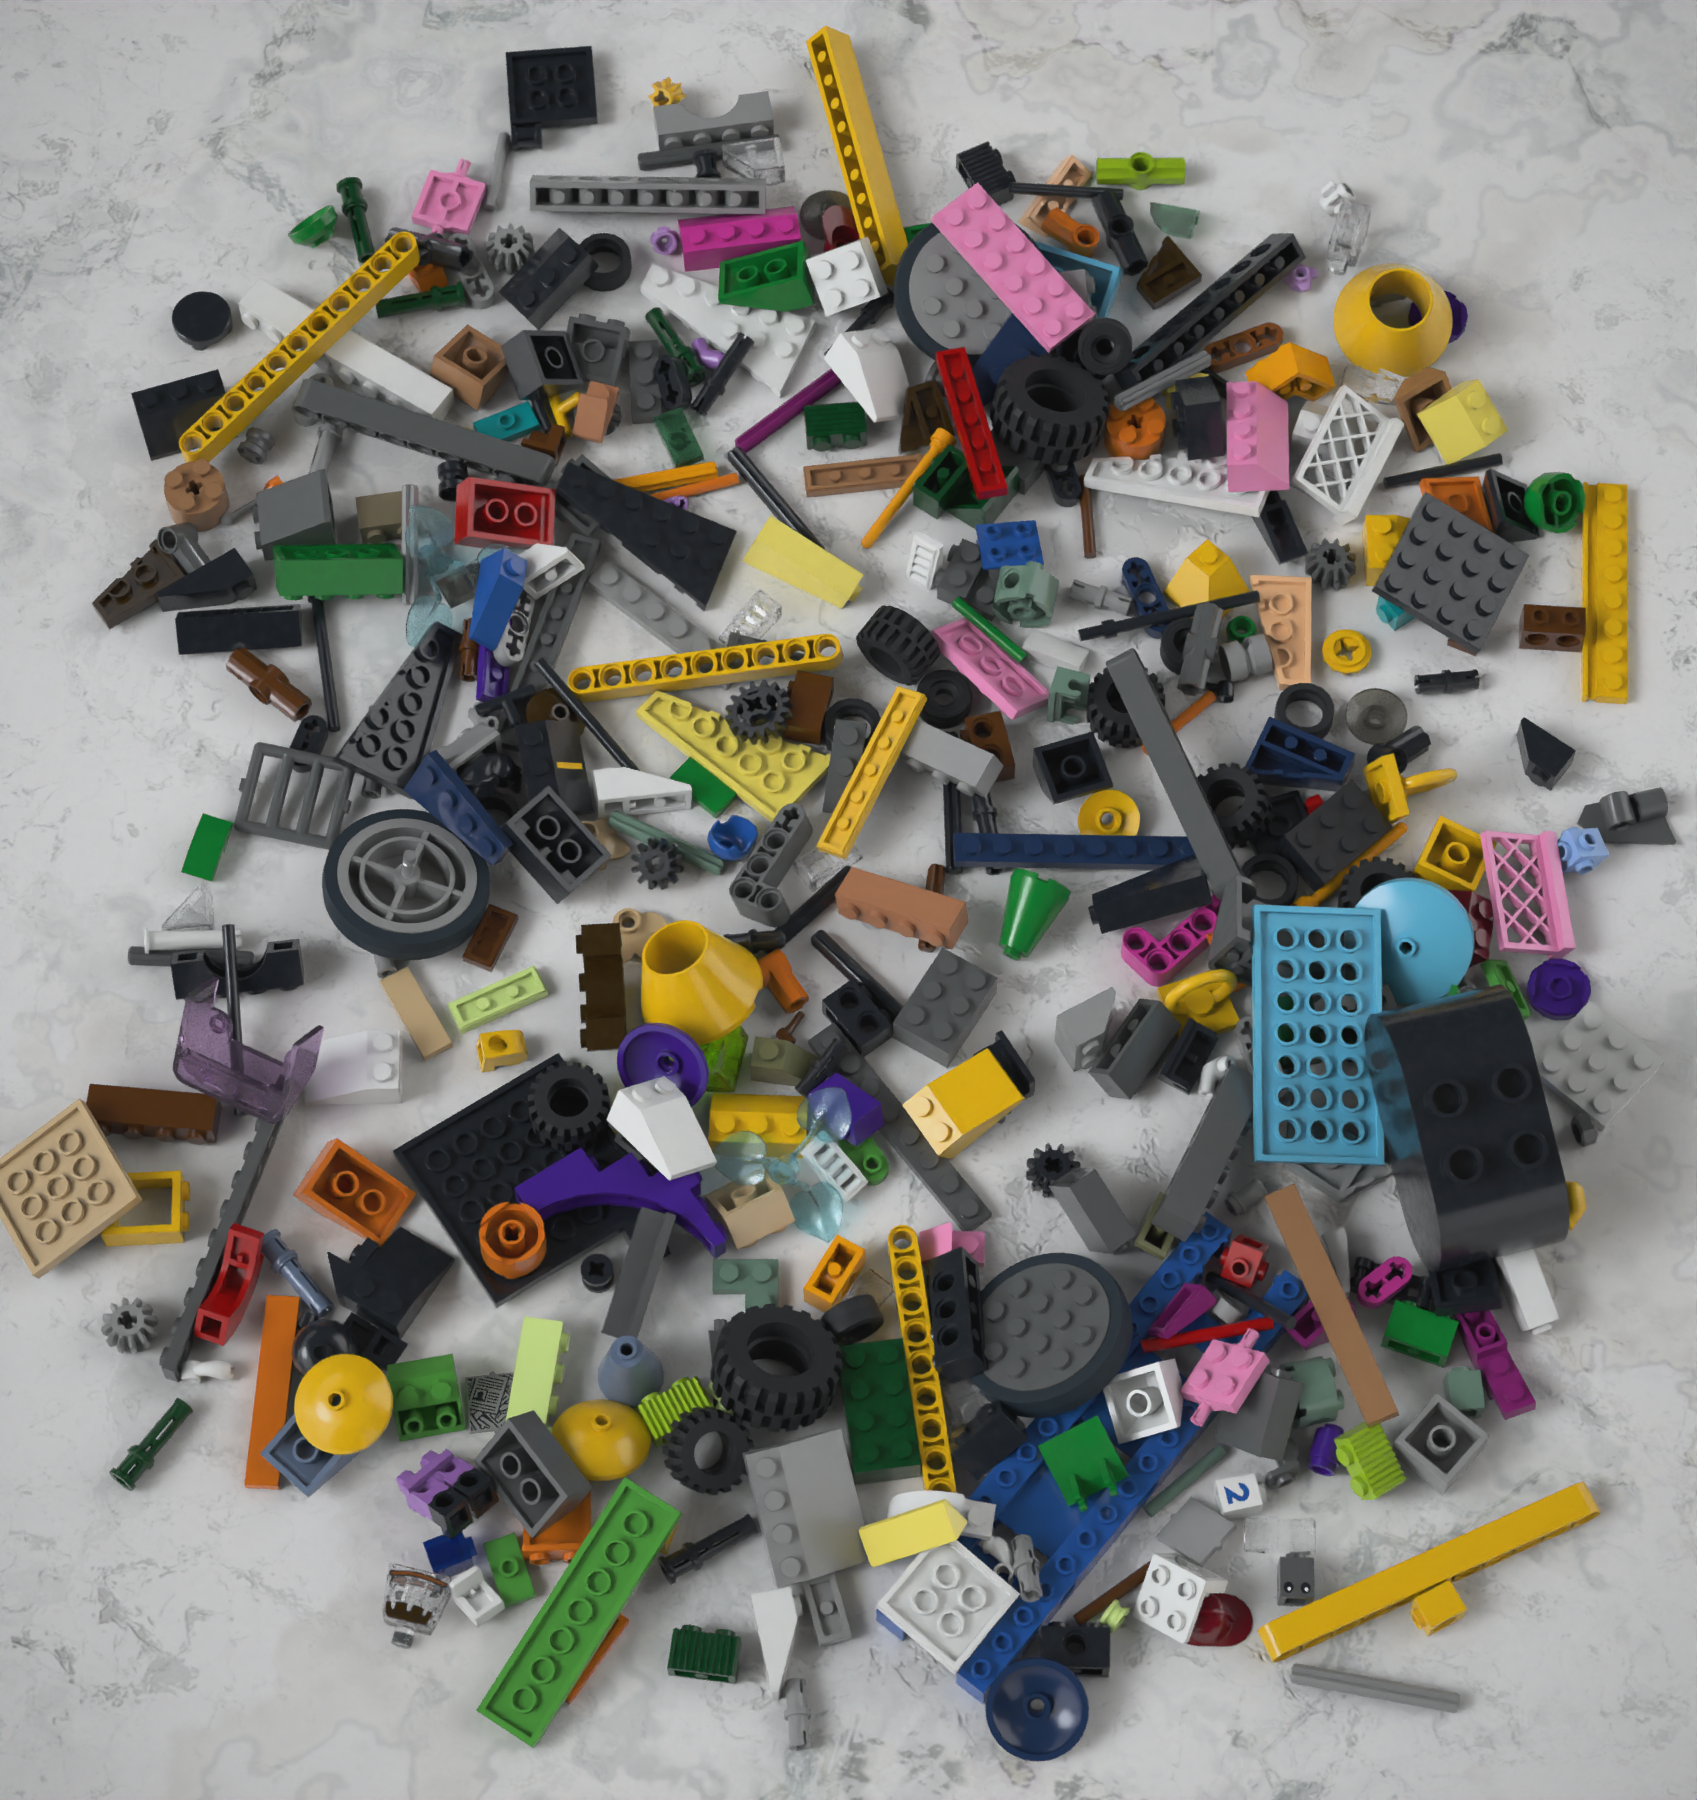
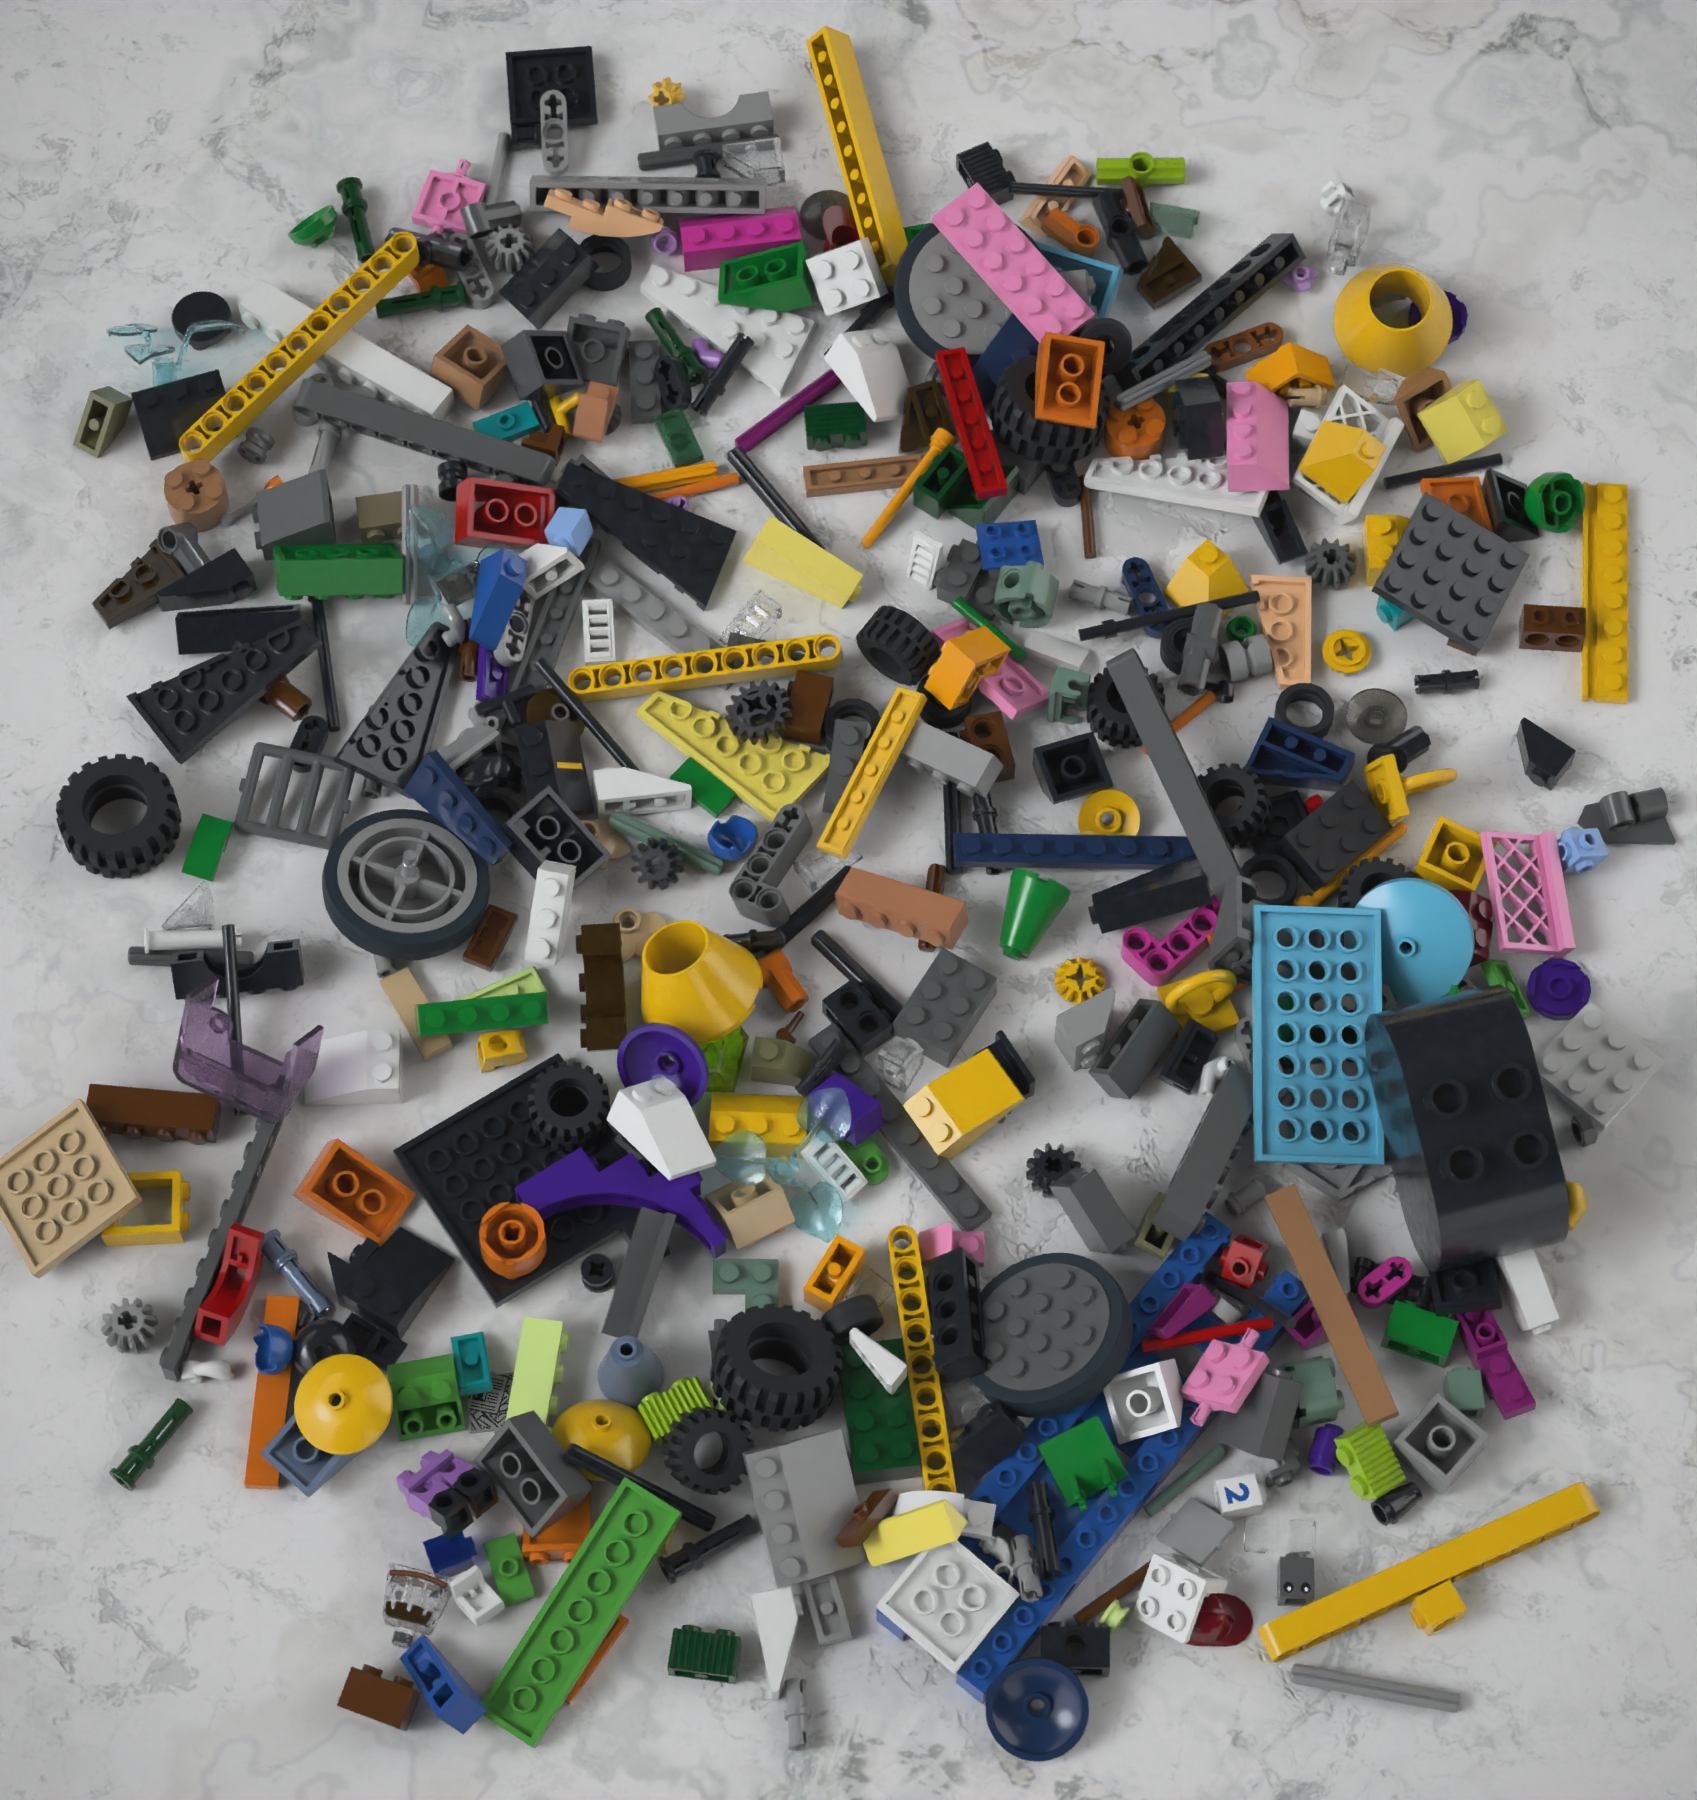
(102, 420): none -> olive slope
(111, 781): none -> black tyre
(164, 368): none -> clear light blue plant
(214, 693): none -> black wing
(273, 1350): none -> blue hair
(379, 1698): none -> reddish brown brick
(442, 1685): none -> blue slope
(457, 625): none -> light grey arm
(471, 1364): none -> teal plate
(481, 1014): none -> green brick
(484, 218): none -> dark grey piece
(545, 112): none -> light grey beam
(550, 913): none -> white brick
(569, 529): none -> light blue brick
(598, 612): none -> white slope
(614, 221): none -> light nougat slope
(615, 1475): none -> black axle
(866, 1518): none -> reddish brown plate
(881, 1362): none -> white slope
(899, 1062): none -> clear slope
(964, 664): none -> light orange brick
(1042, 1519): none -> black pin
(1068, 379): none -> orange slope
(1069, 989): none -> yellow gear
(1137, 207): none -> reddish brown plate
(1308, 396): none -> tan pin
(1341, 458): none -> yellow slope
(1395, 1503): none -> black cone

